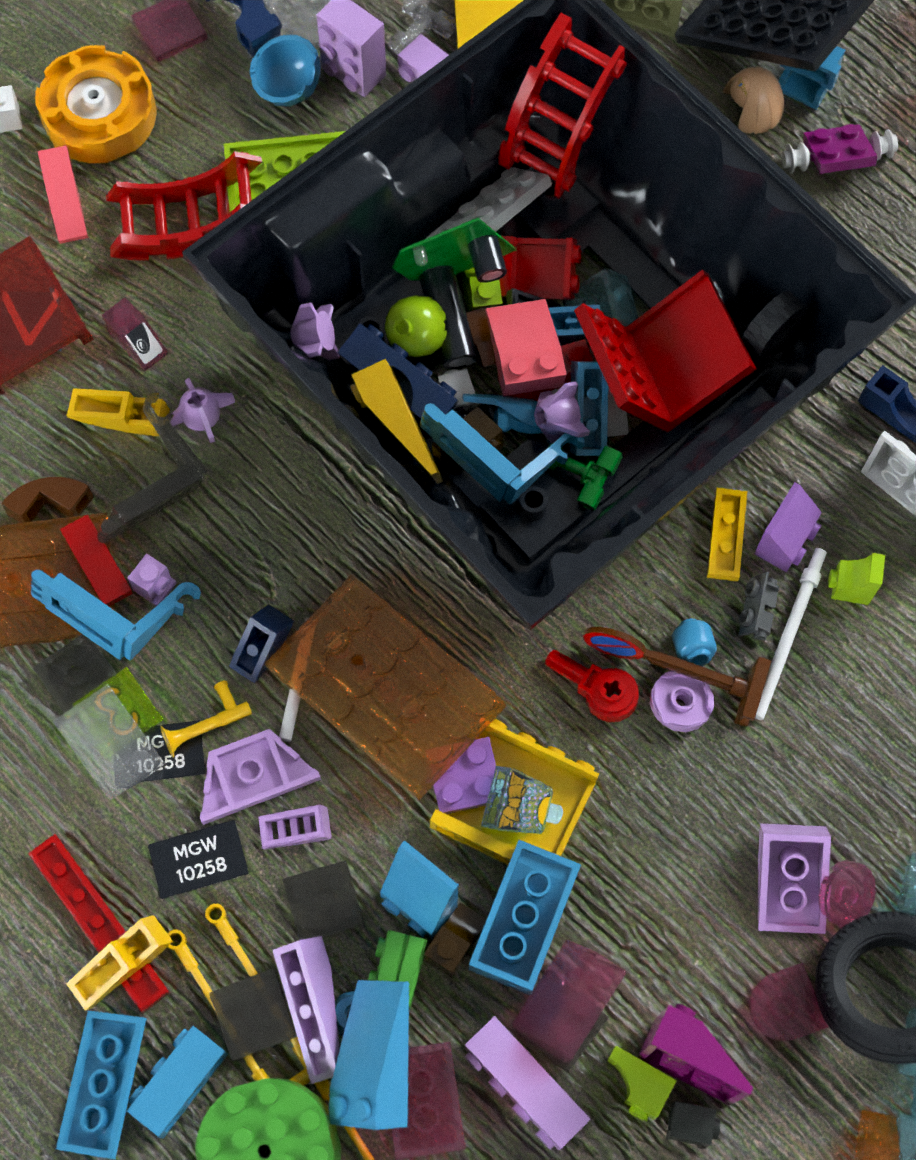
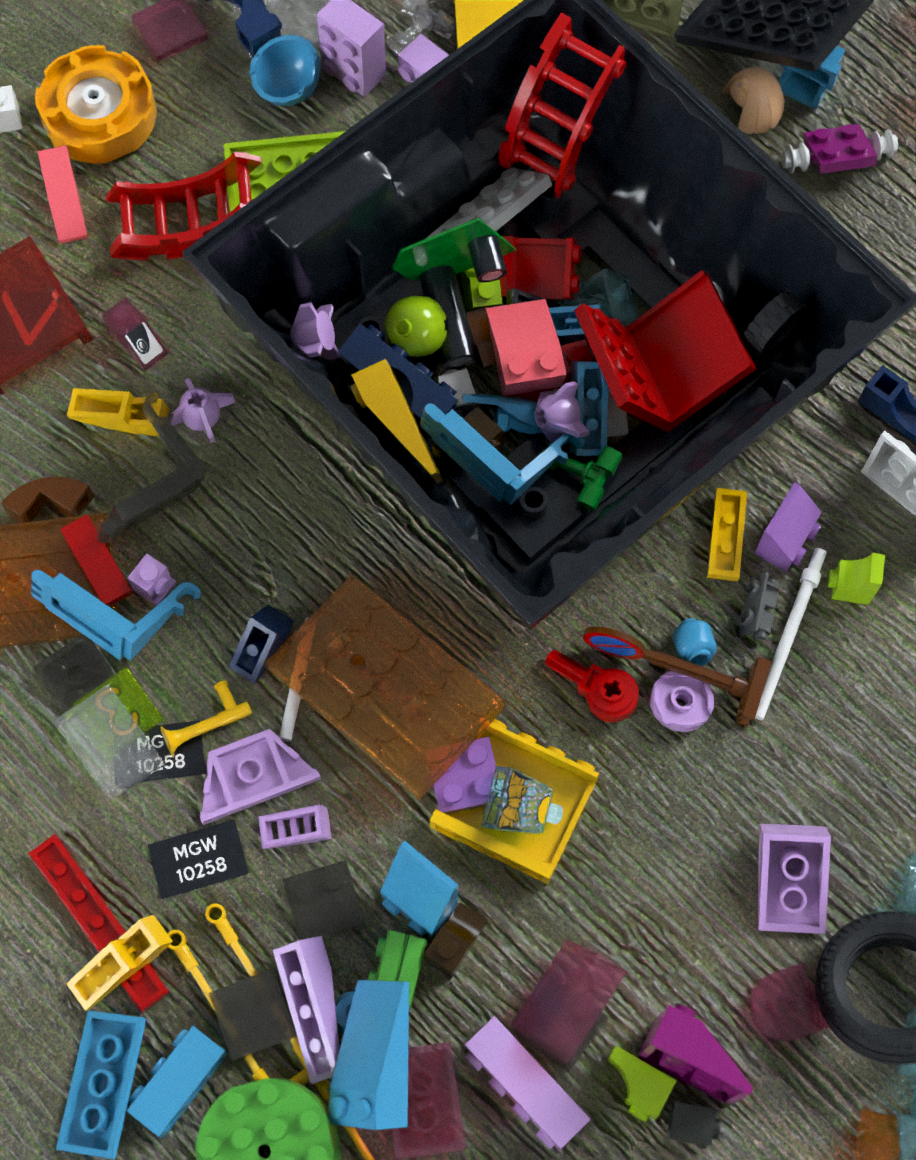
(524, 917): dark azure slope -> none
(847, 893): clear pink tile -> none

